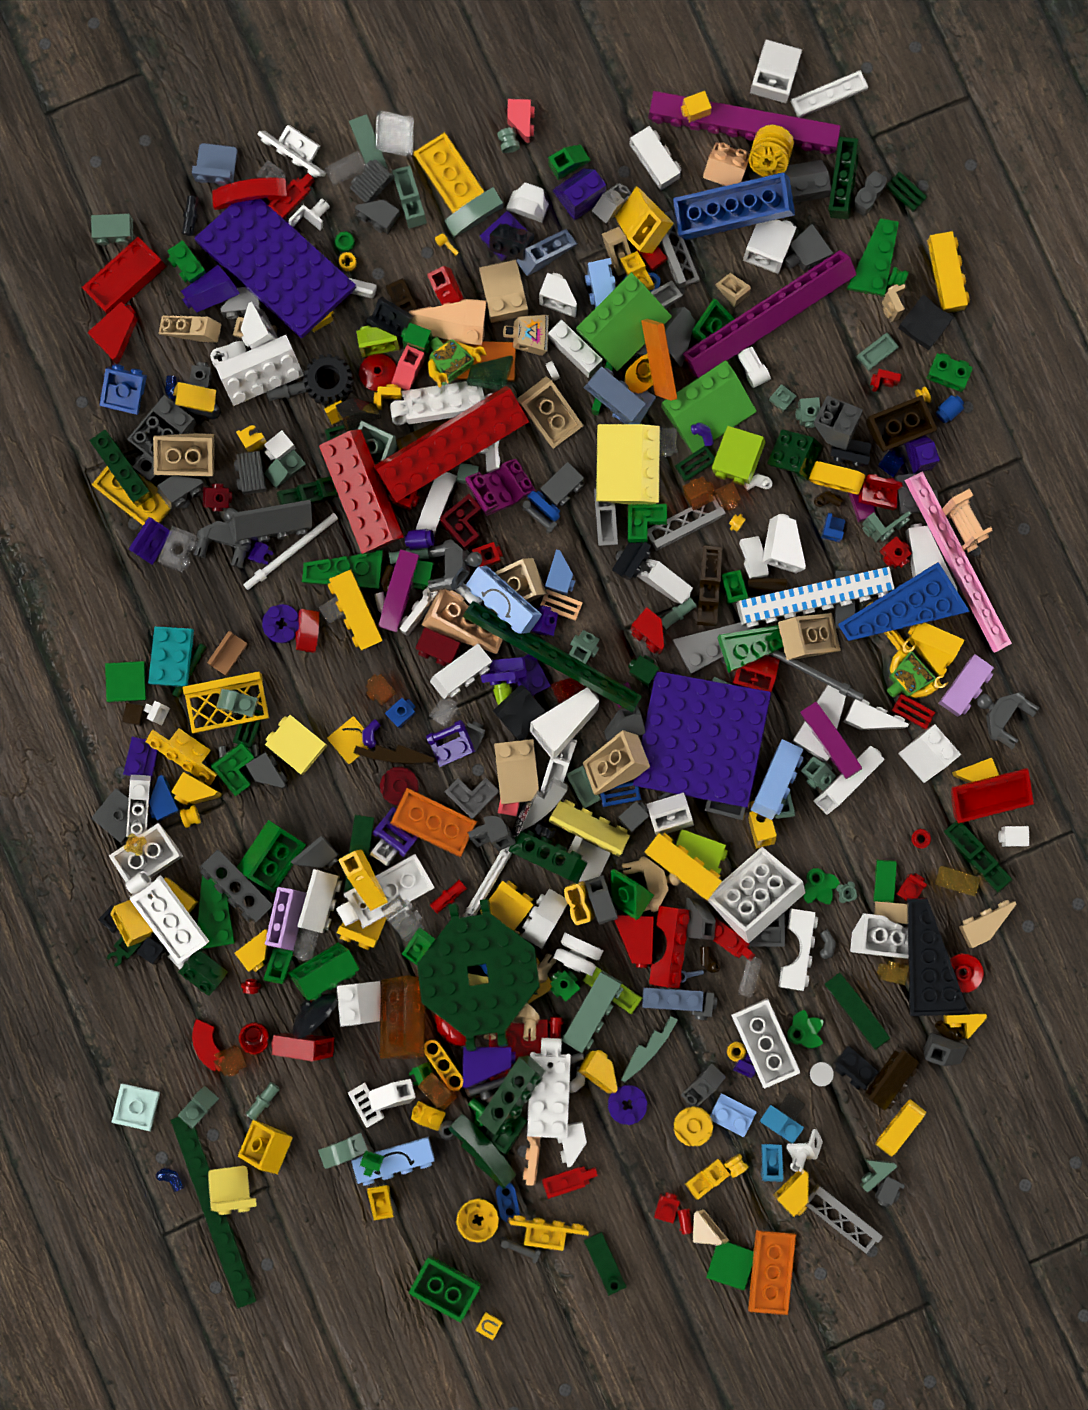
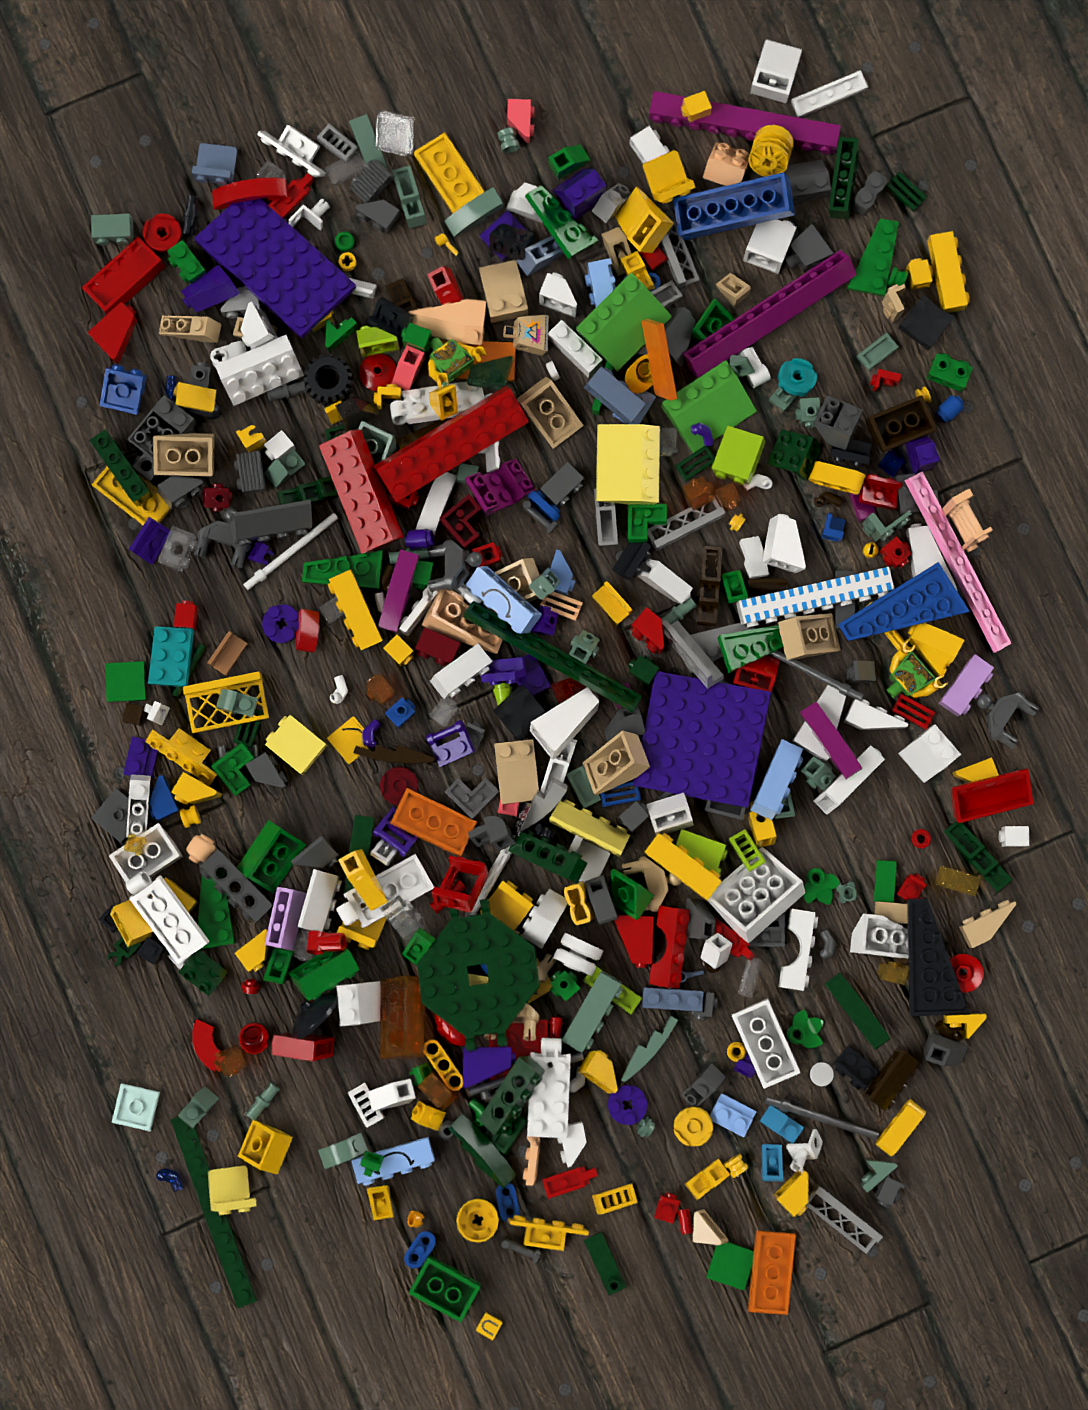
(155, 225): none -> red plate
(186, 615): none -> red brick
(200, 848): none -> light nougat head
(319, 942): none -> red piece
(327, 131): none -> light grey slope
(335, 337): none -> green slope
(341, 690): none -> white arm
(399, 651): none -> yellow brick
(415, 1219): none -> light orange hinge
(420, 1249): none -> blue plate
(444, 401): none -> yellow slope
(445, 897): none -> red window
(545, 583): none -> sand green slope
(566, 232): none -> green wing
(598, 1203): none -> yellow slope
(612, 603): none -> yellow panel
(645, 1127): none -> sand green plate
(667, 177): none -> yellow bracket
(691, 653): none -> light grey fence
(716, 950): none -> white brick
(739, 836): none -> lime slope
(741, 365): none -> sand green slope
(785, 1106): none -> flat silver bar
(790, 384): none -> teal plate
(861, 672): none -> dark grey slope
(866, 549): none -> yellow hinge
(919, 274): none -> yellow brick

